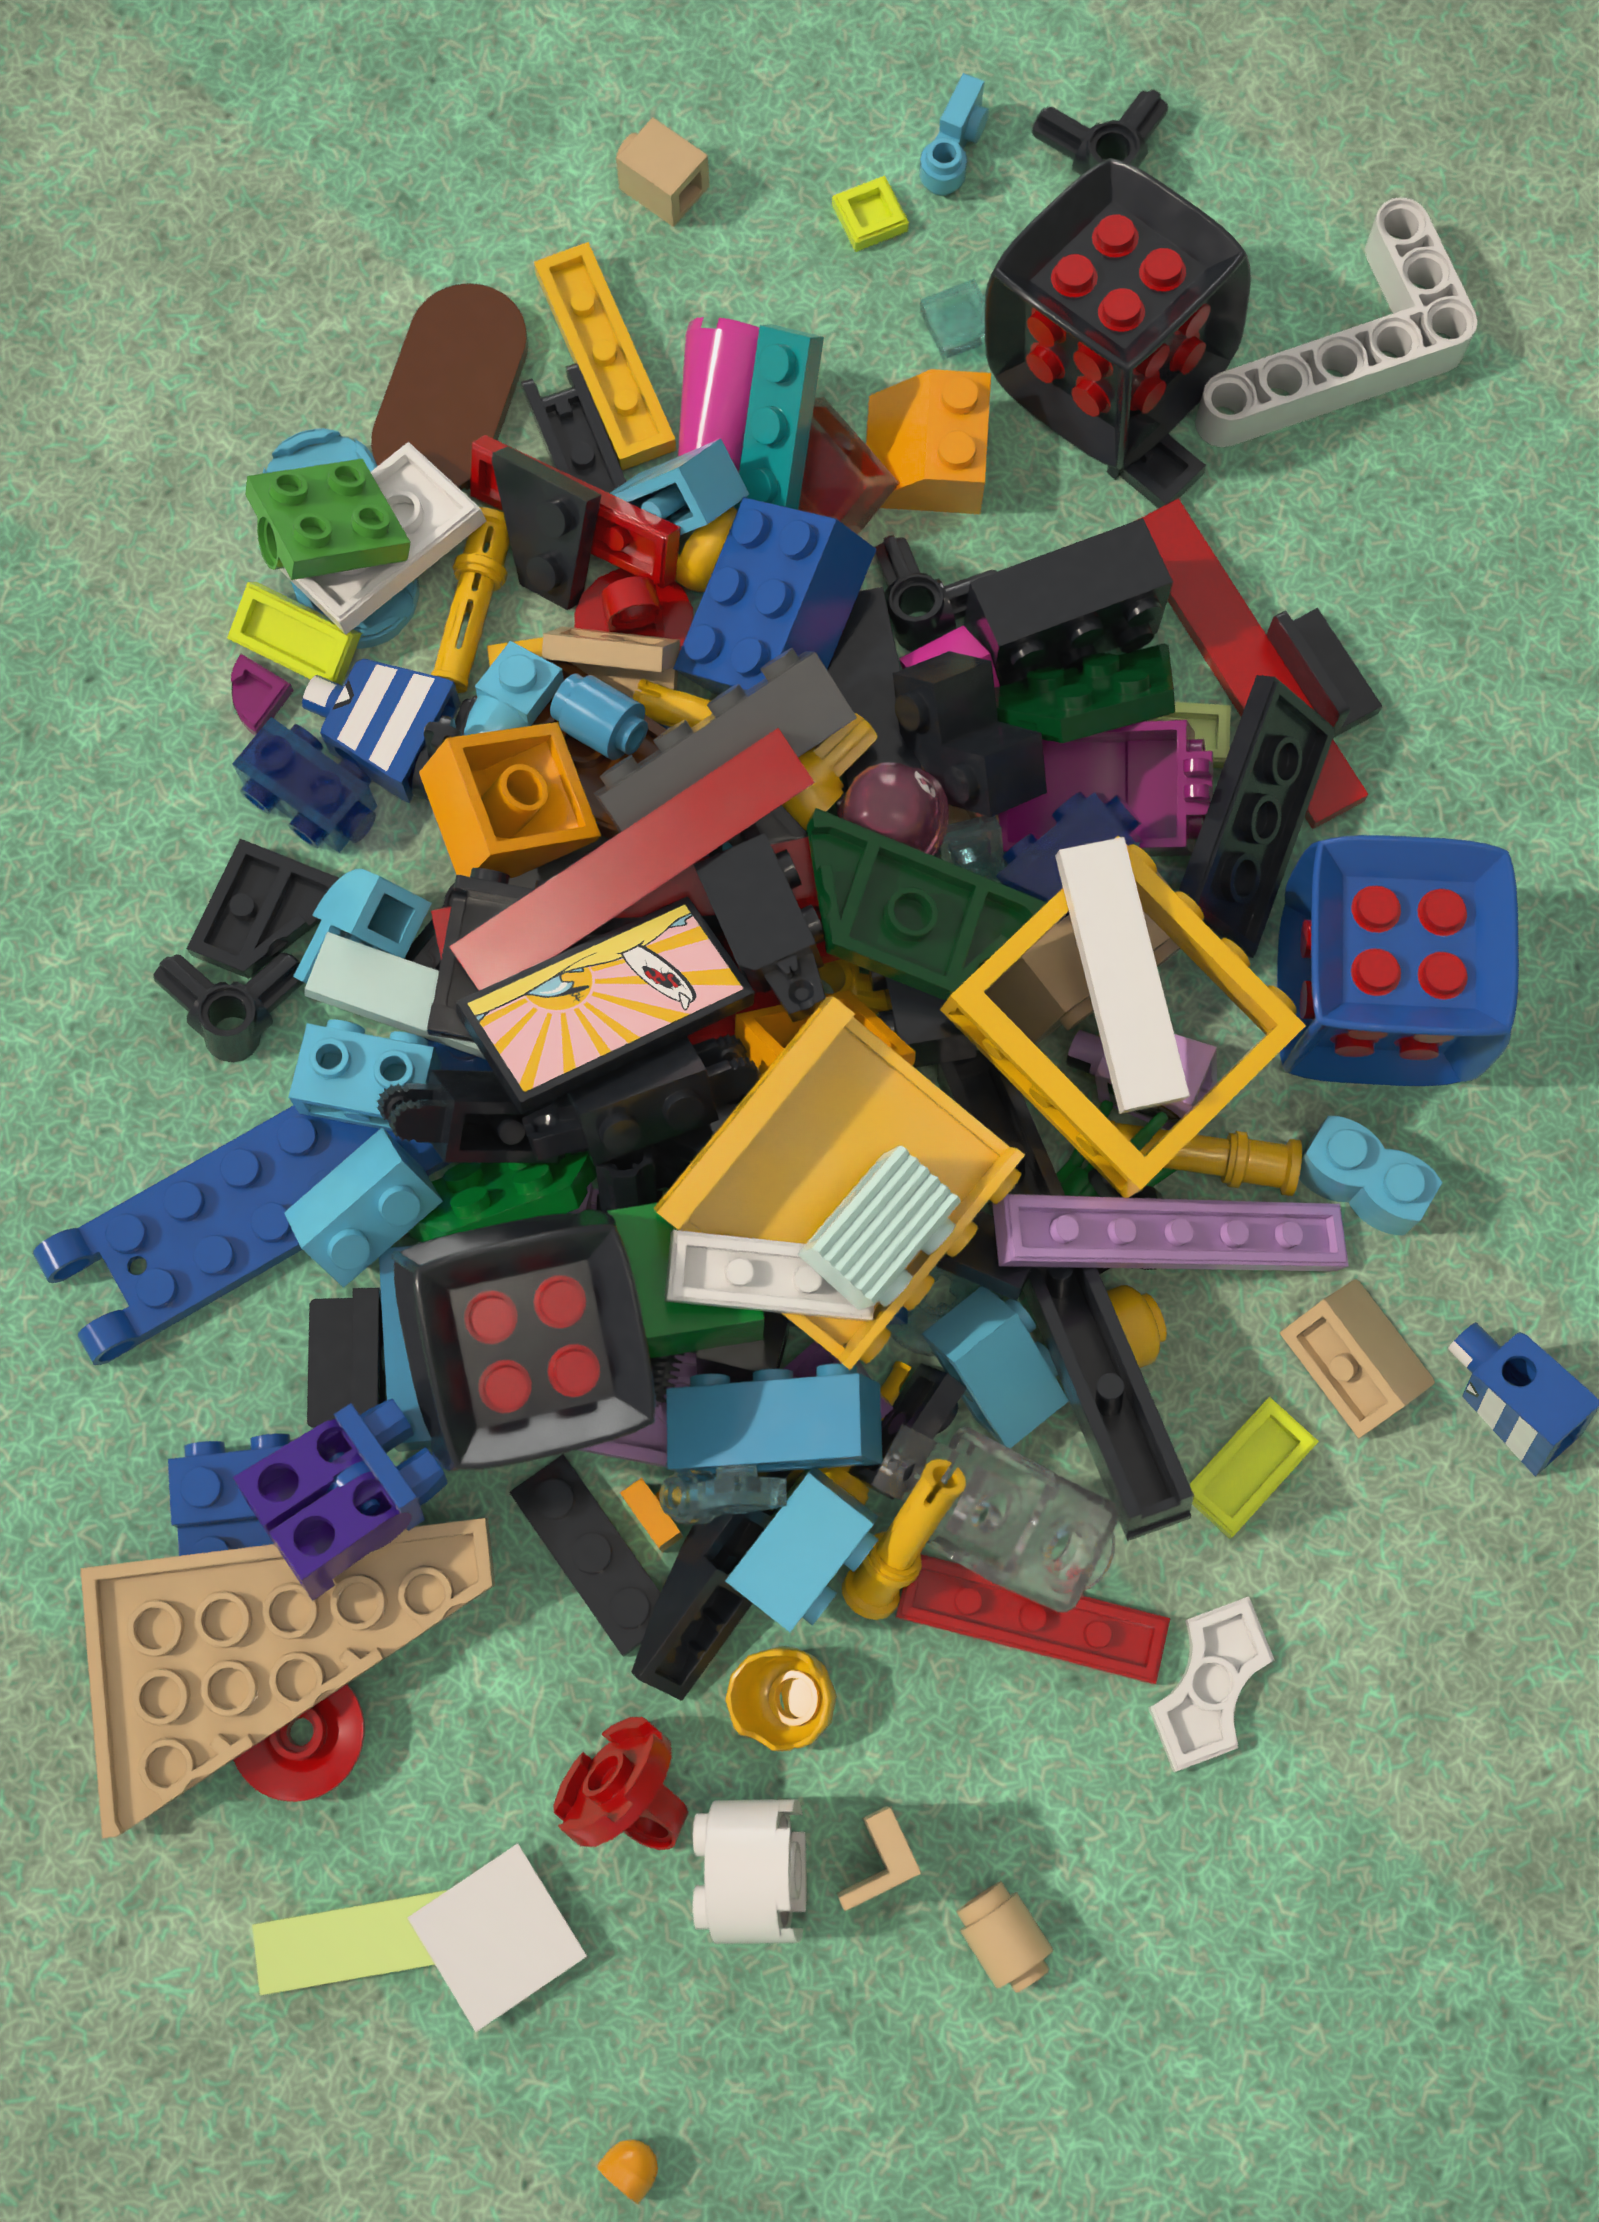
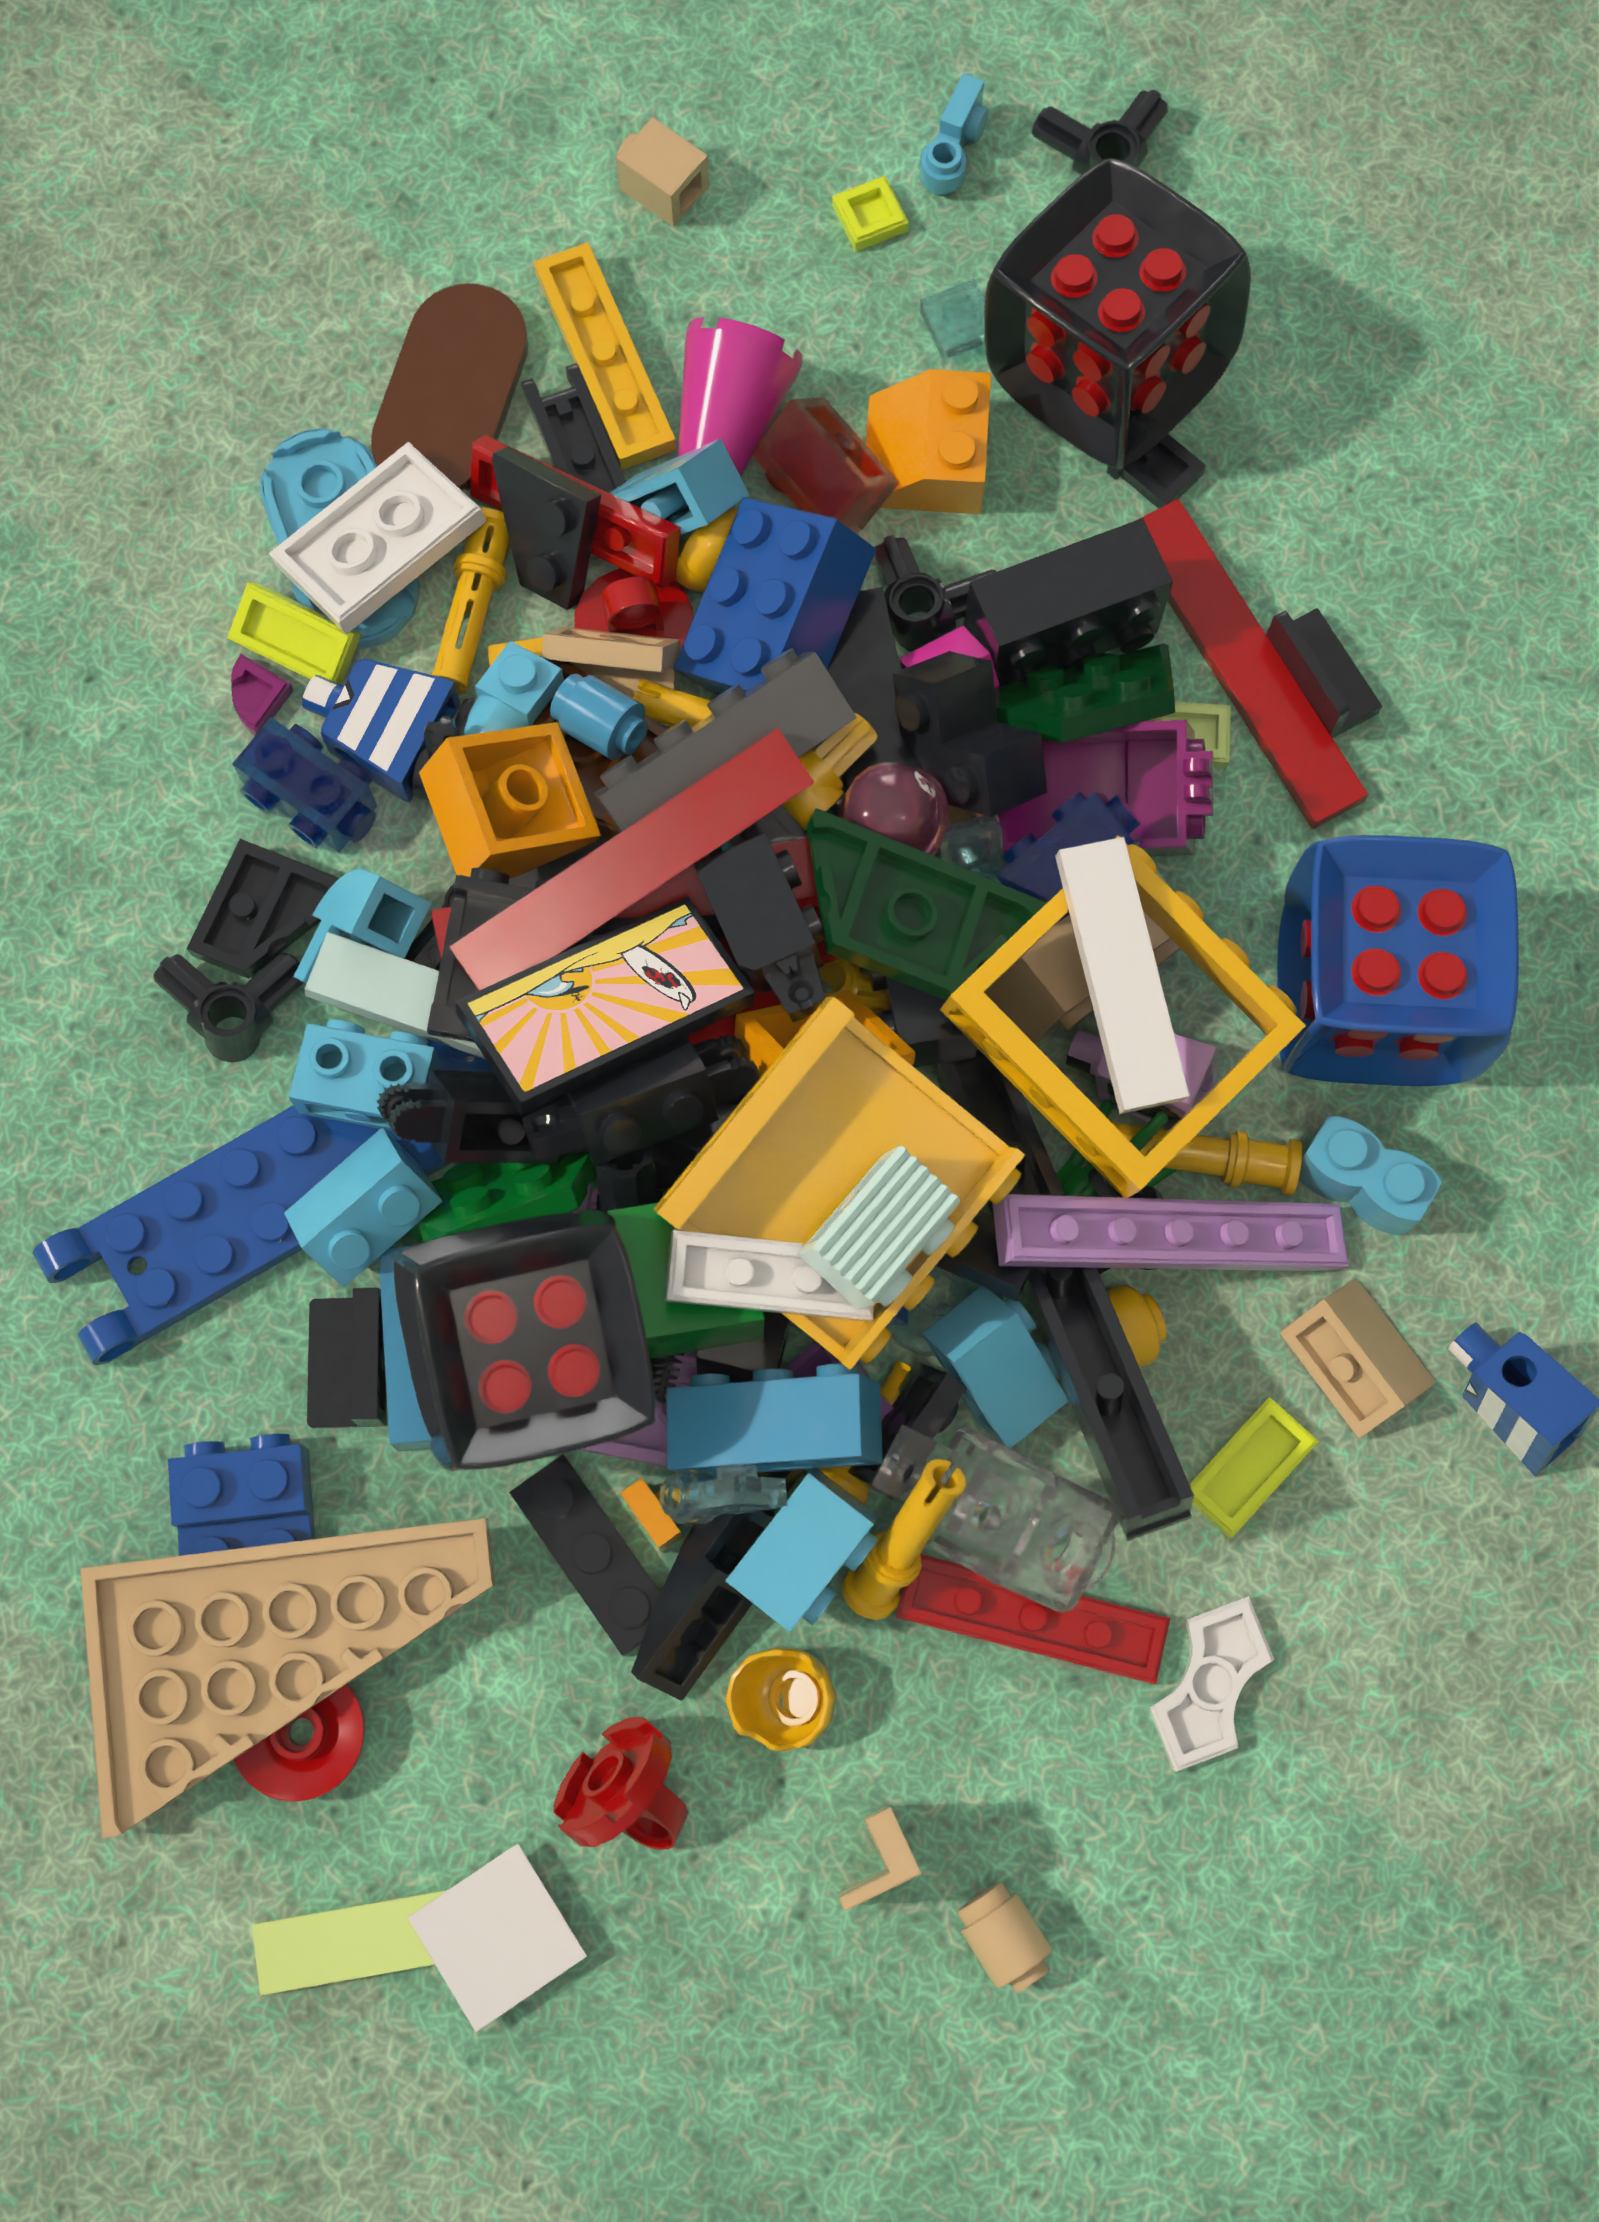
(324, 520): bright green plate -> none
(339, 1493): dark purple hips -> none
(630, 2168): light orange hinge -> none
(750, 1871): white brick -> none
(780, 414): teal plate -> none
(1257, 812): black tile -> none
(1355, 351): white beam -> none

